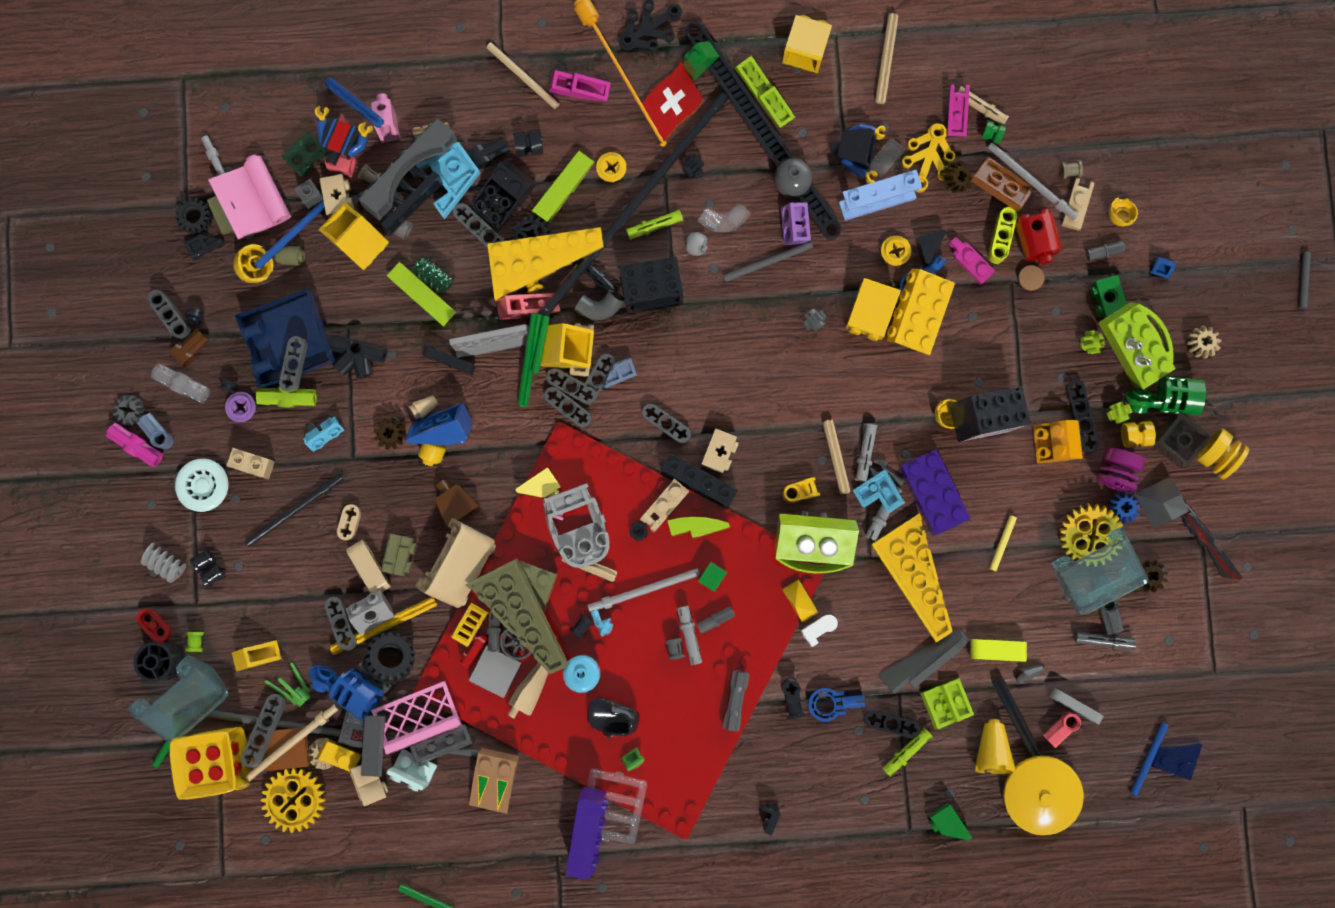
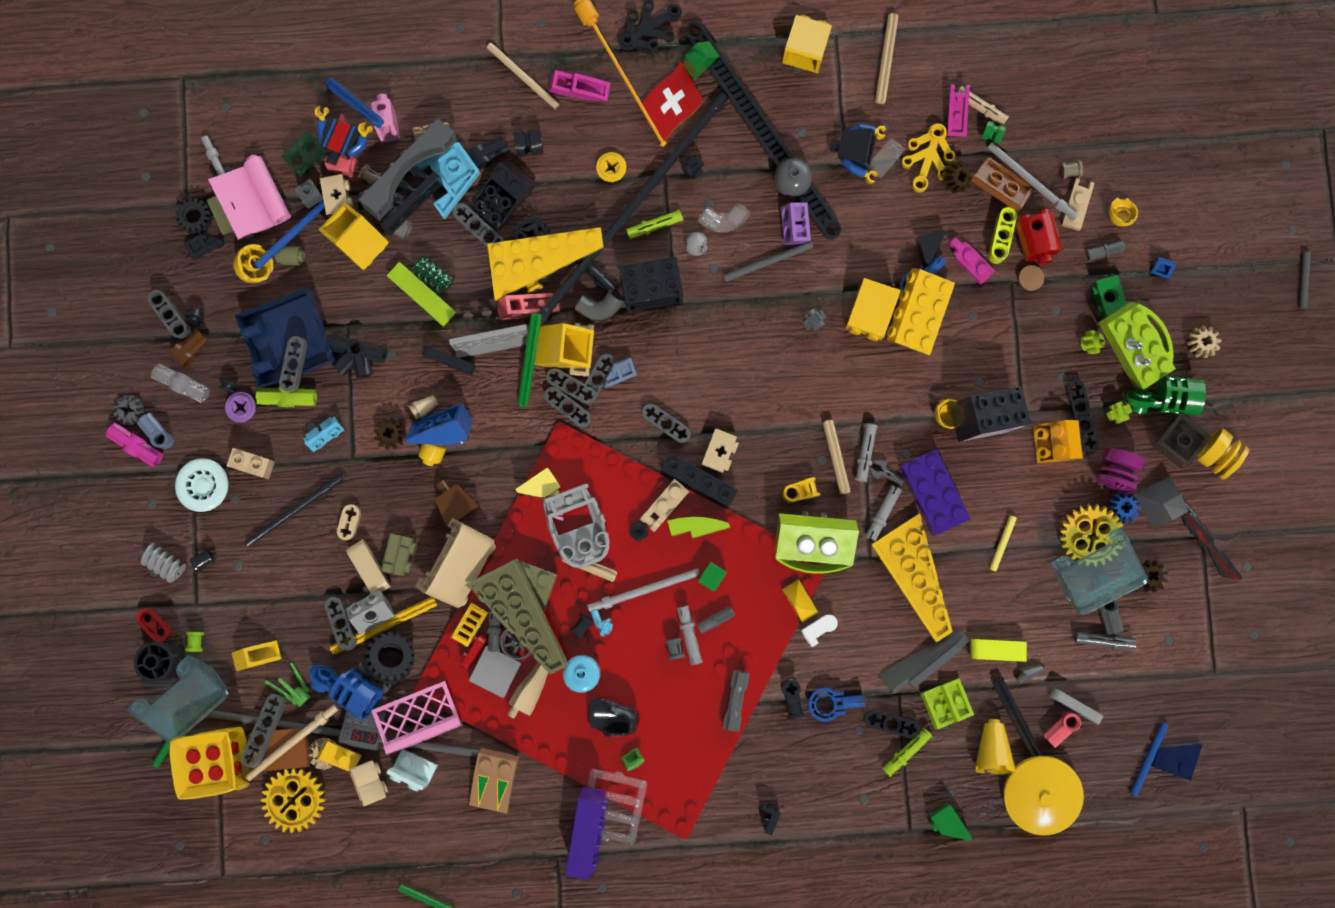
(205, 577): black bush -> none
(373, 746): dark grey tile -> none
(440, 745): dark grey tile -> none
(540, 344): green bar -> none
(563, 186): lime slope -> none
(764, 92): lime slope -> none
(880, 195): light blue fence -> none
(880, 487): medium azure plate -> none
(900, 243): yellow gear -> none
(1135, 434): yellow wheel -> none

